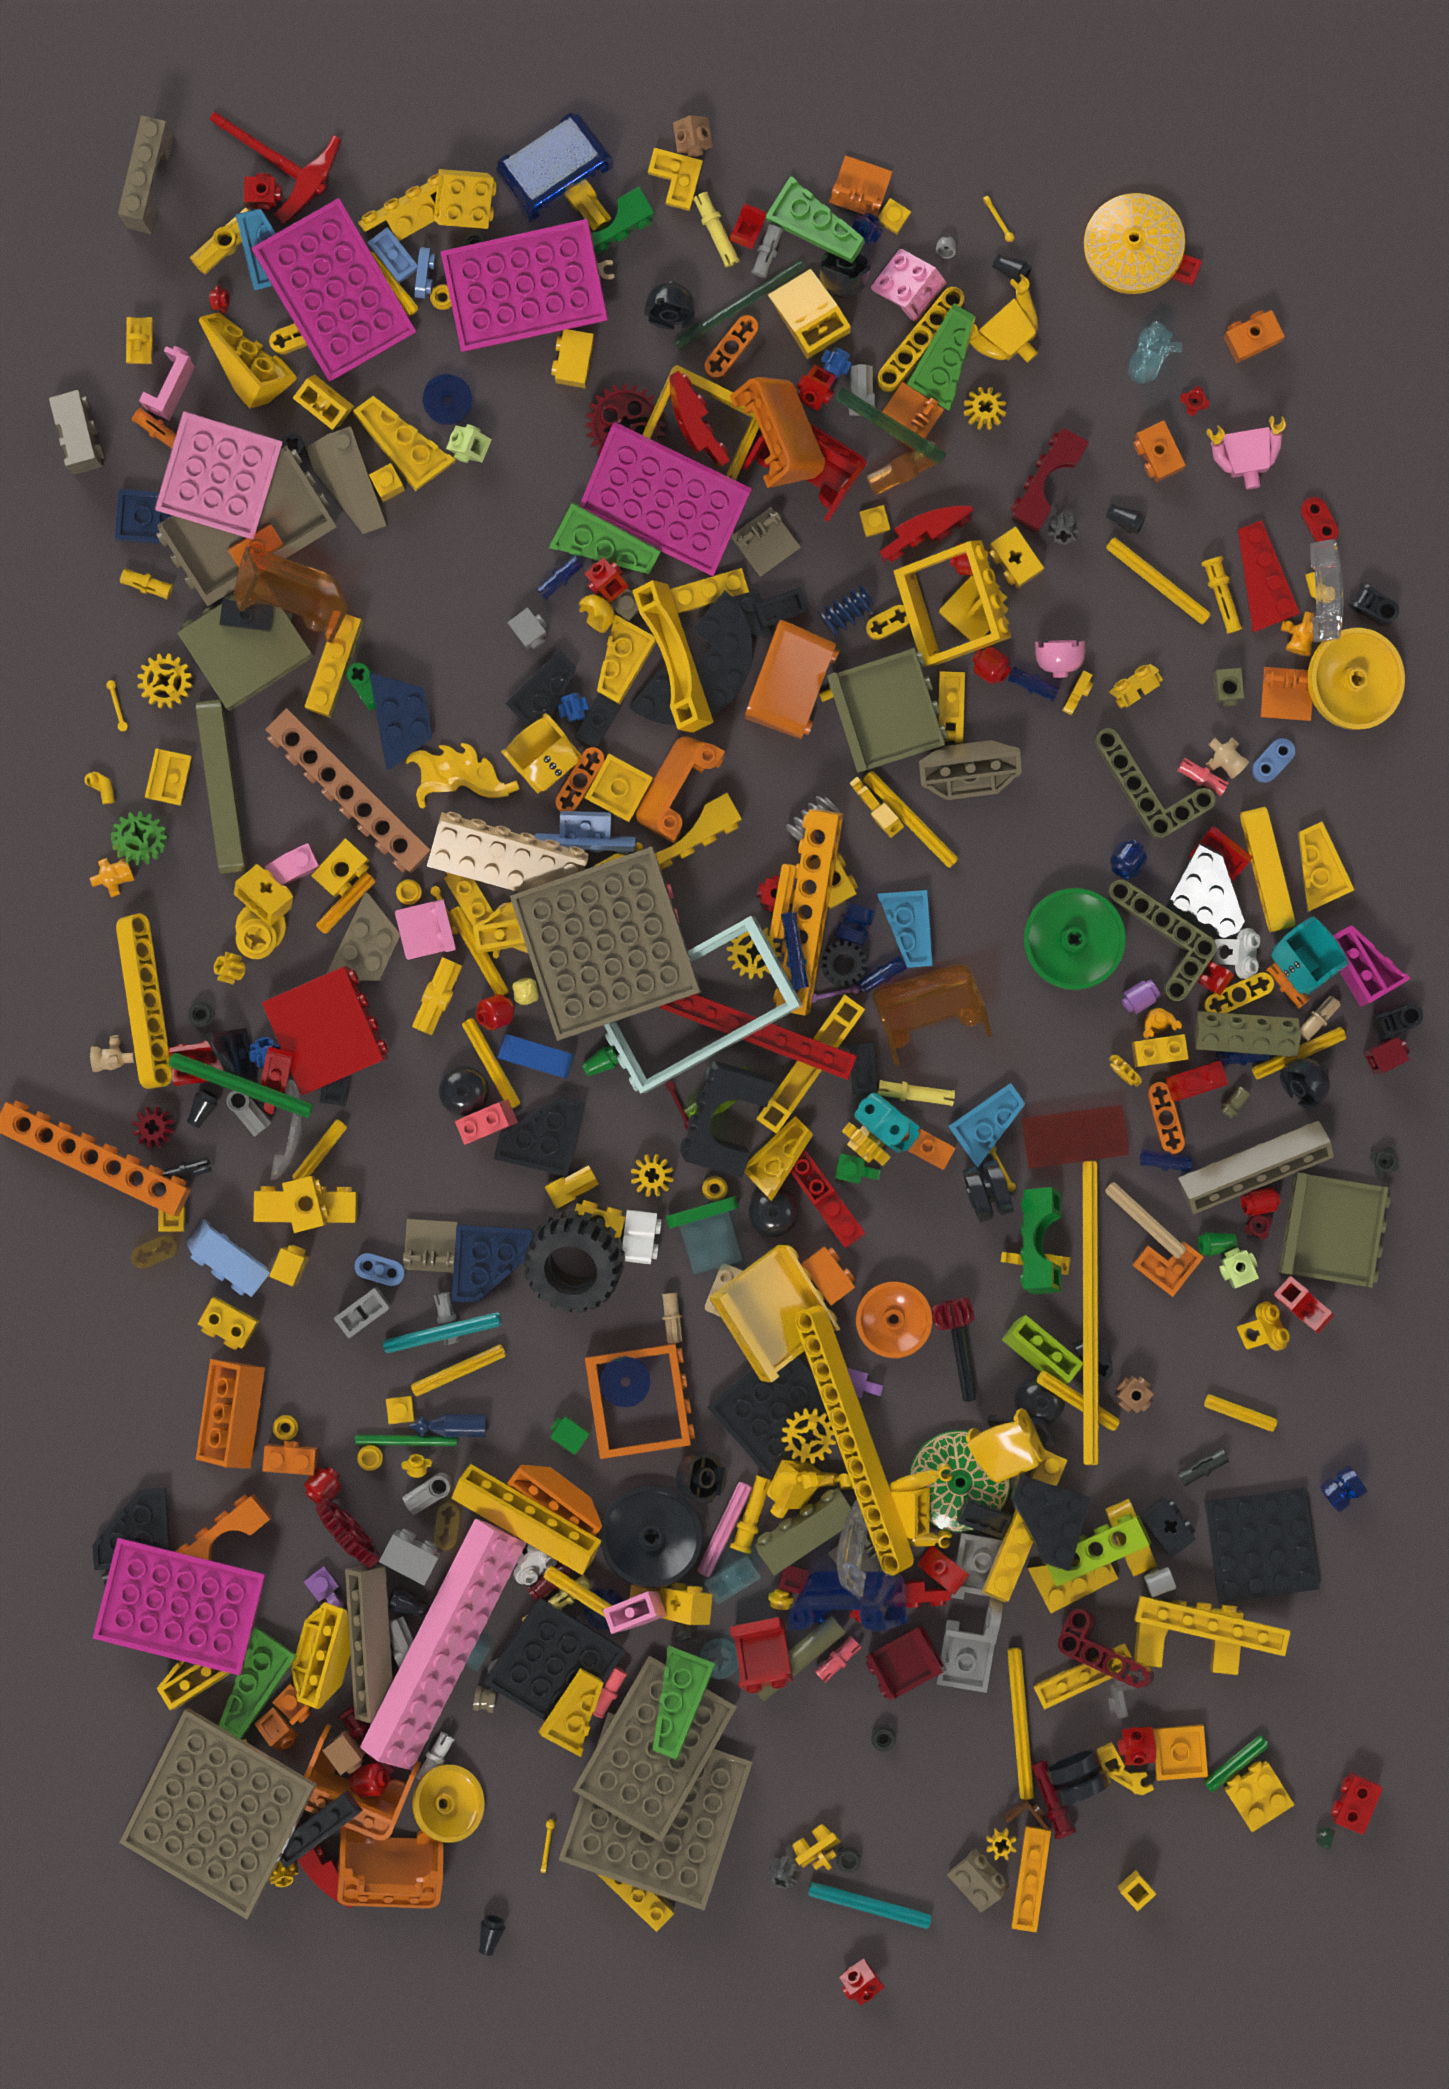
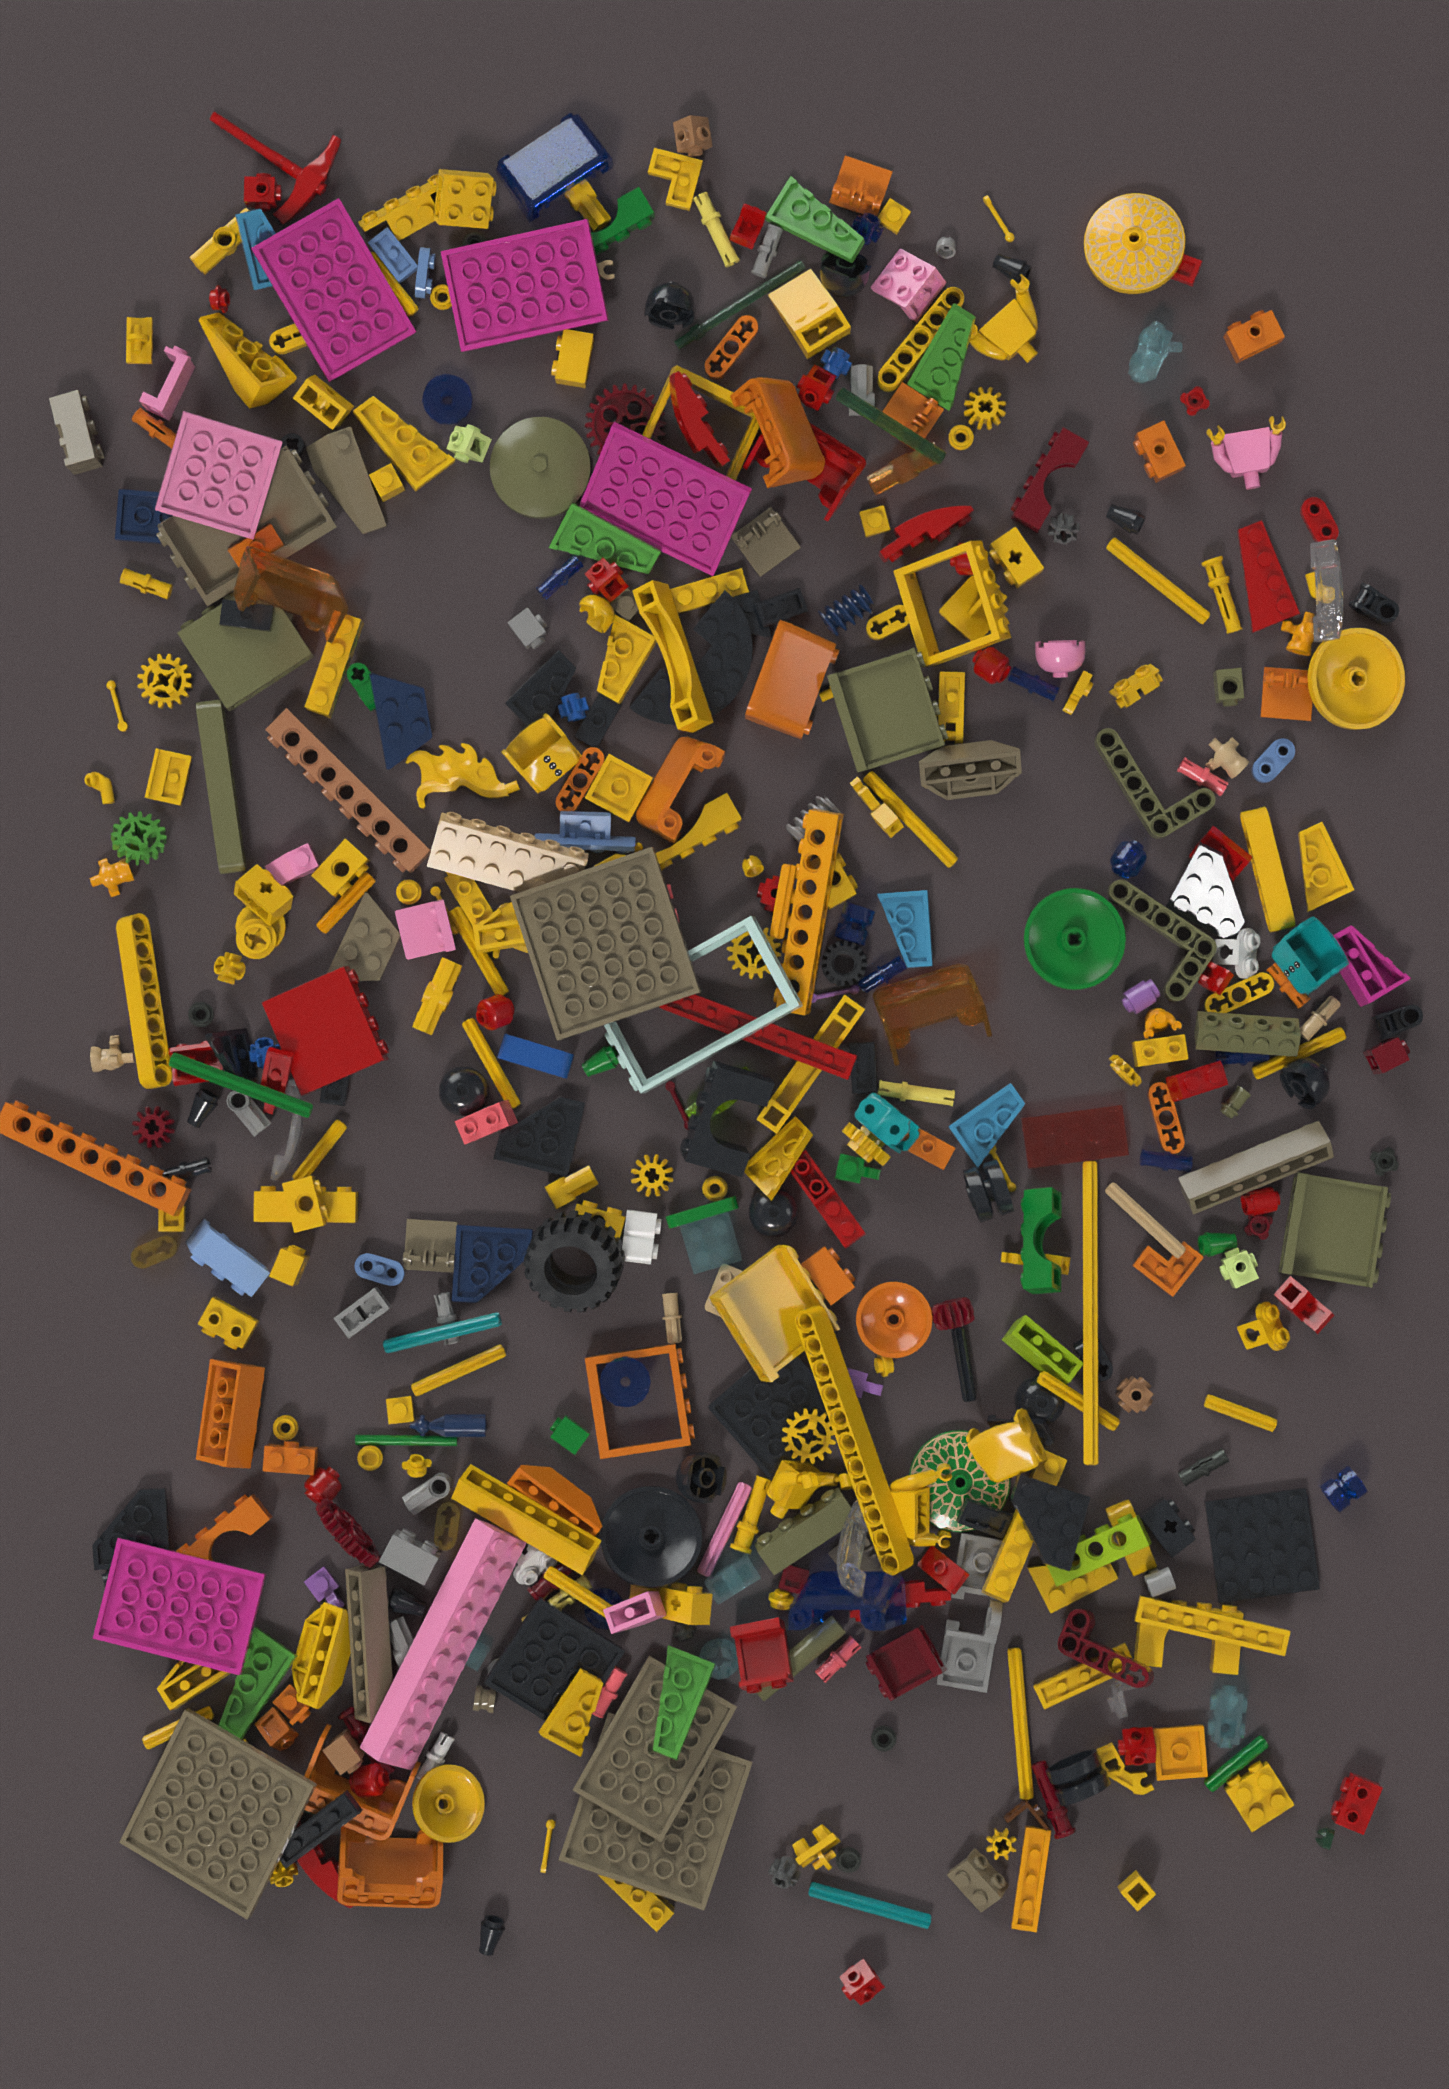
(151, 144): dark tan arch -> none
(165, 1733): none -> yellow axle
(525, 991): light yellow piece -> none
(540, 467): none -> olive dish
(752, 866): none -> yellow hinge
(794, 950): clear blue pin -> none
(883, 1365): none -> yellow plate
(961, 429): none -> yellow plate
(1228, 1709): none -> clear light blue brick

